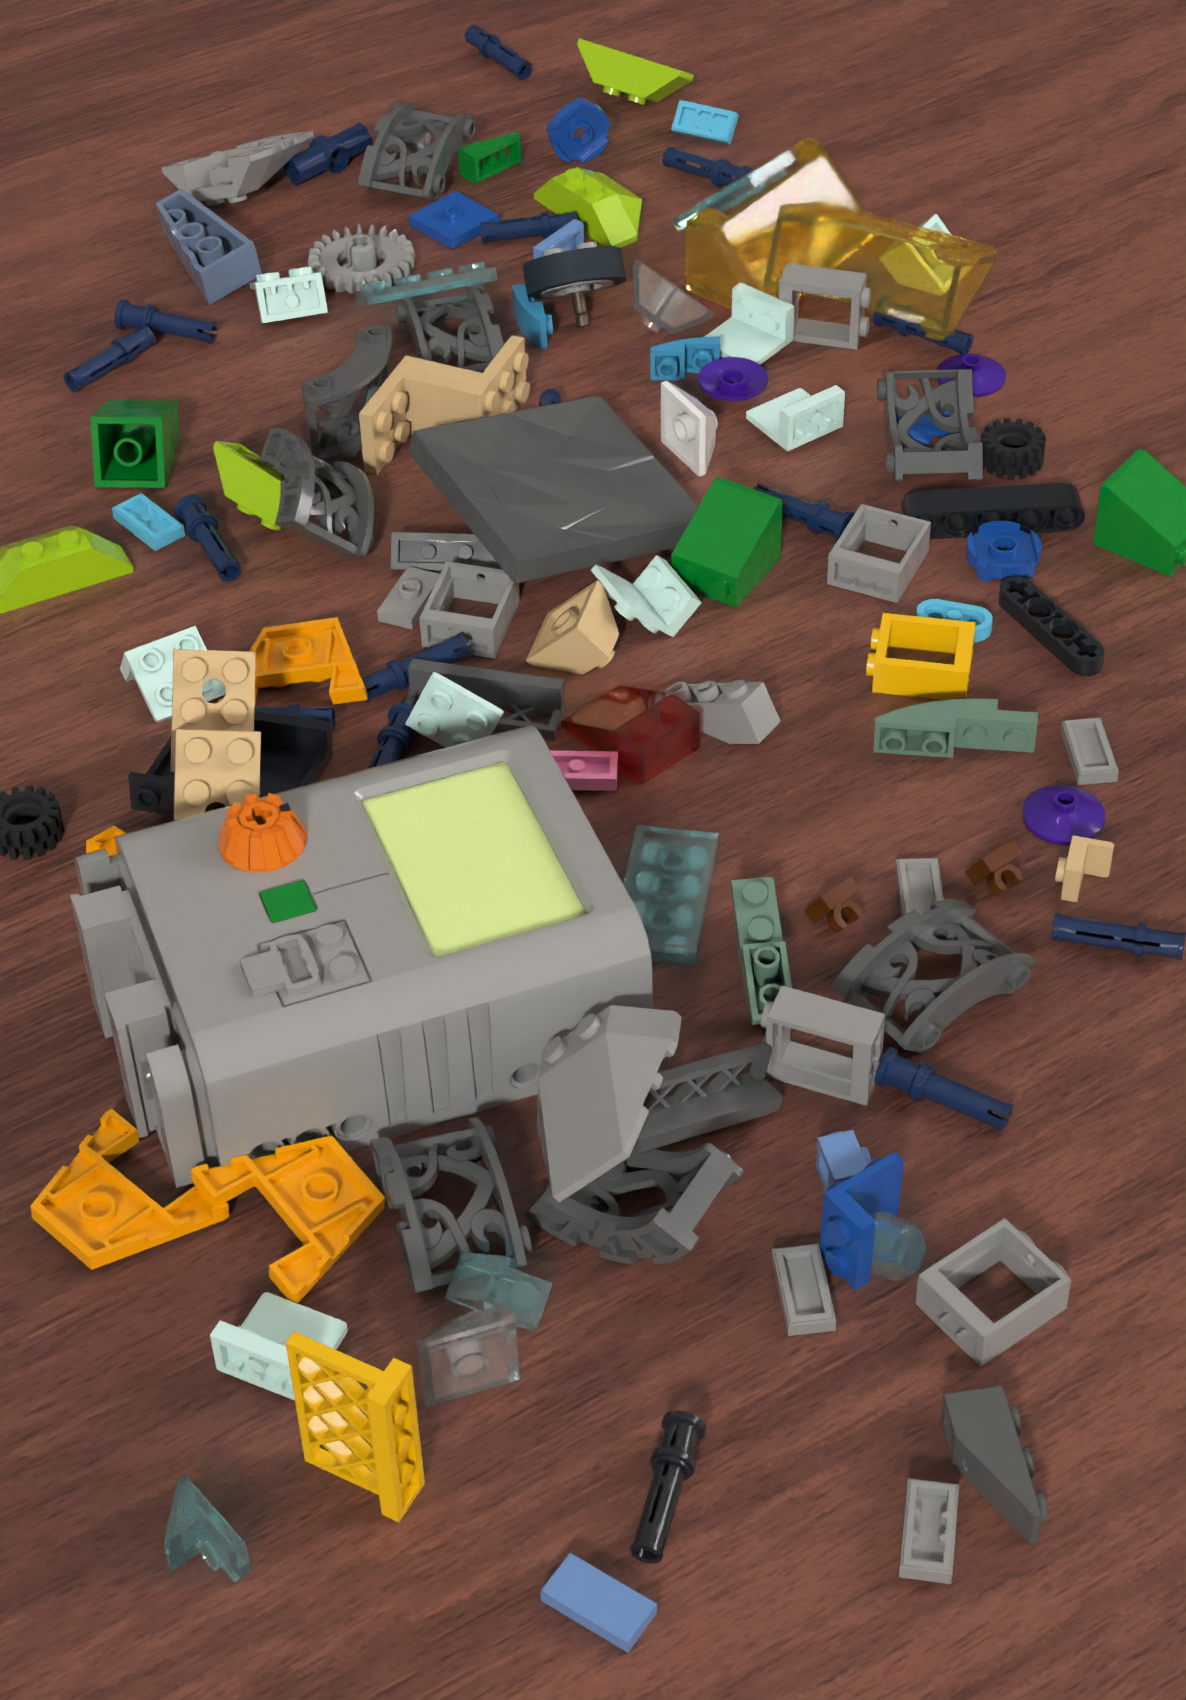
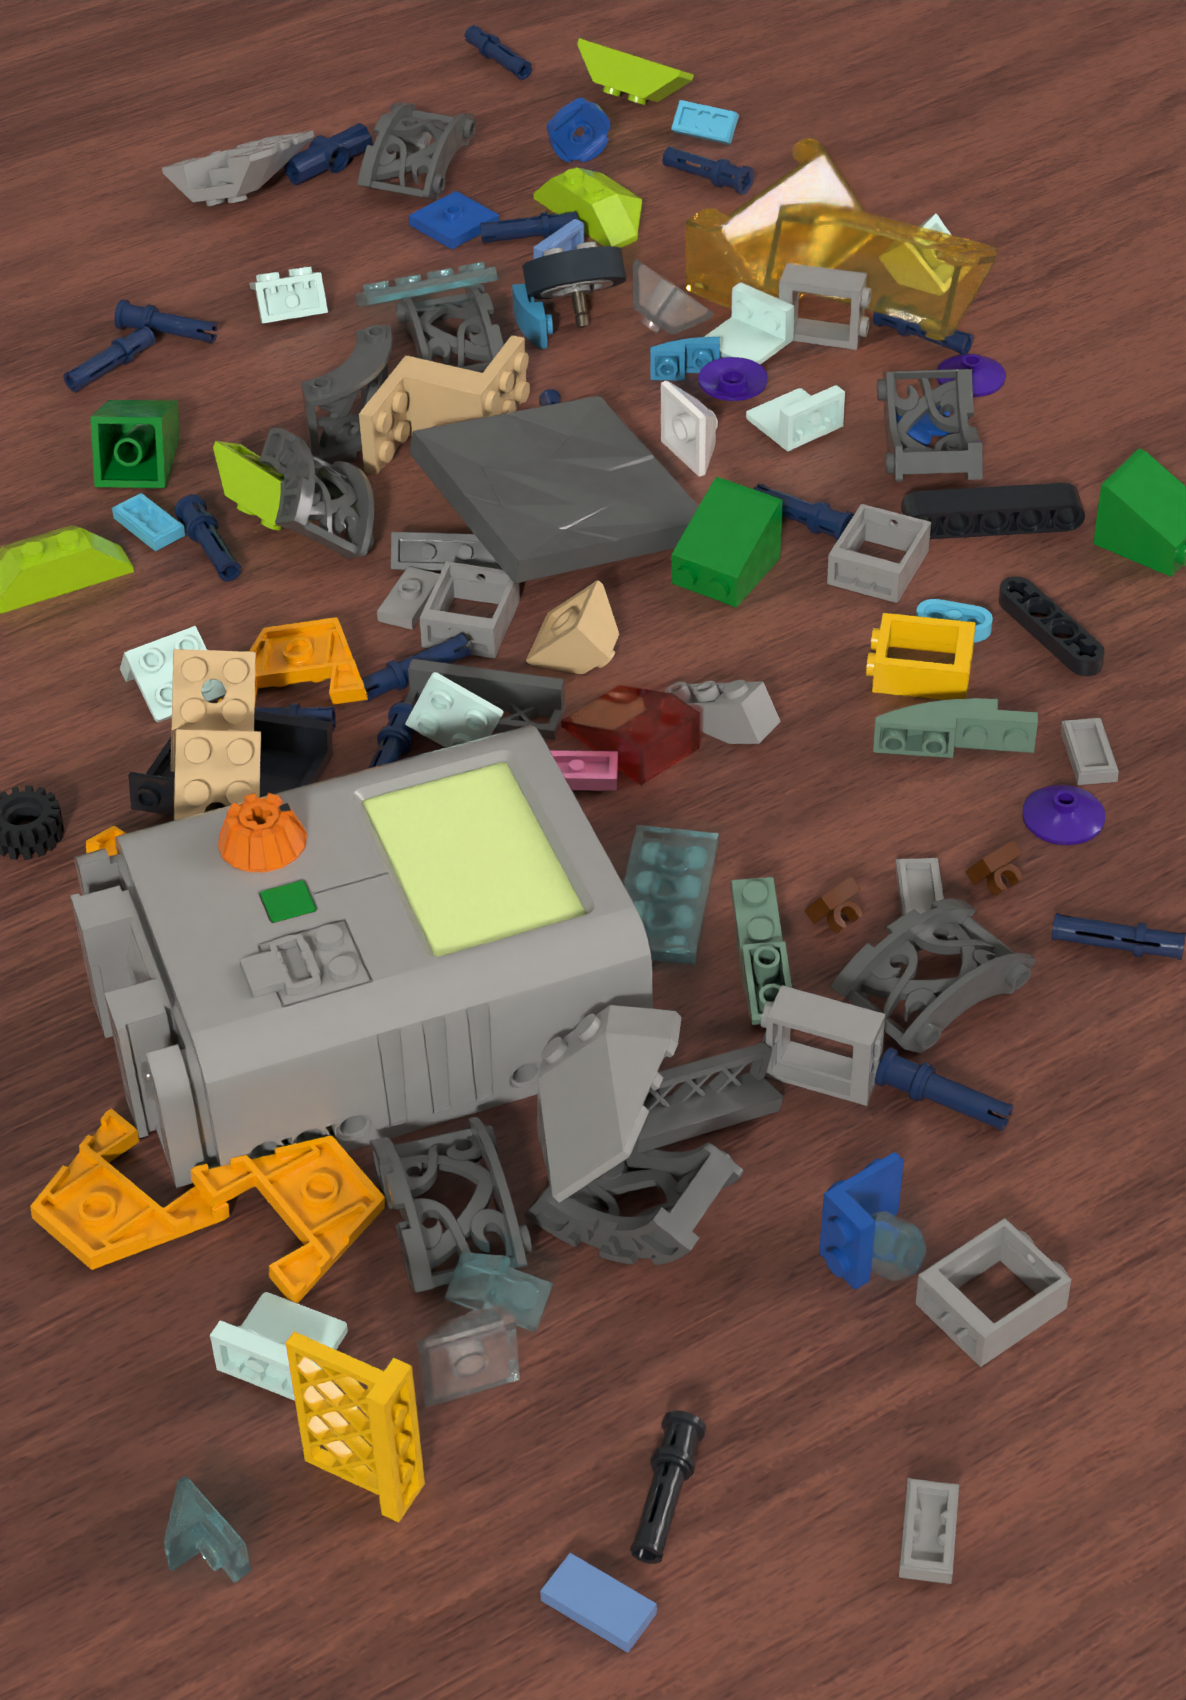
(207, 246): sand blue wedge -> none
(362, 257): light grey gear -> none
(471, 157): green slope -> none
(655, 598): light aqua bracket -> none
(740, 189): clear light blue plate -> none
(803, 1290): light grey tile -> none
(840, 1157): medium blue brick -> none
(986, 1451): dark grey slope -> none
(1013, 448): black tyre -> none
(1018, 560): blue plate -> none
(1084, 857): tan bracket -> none

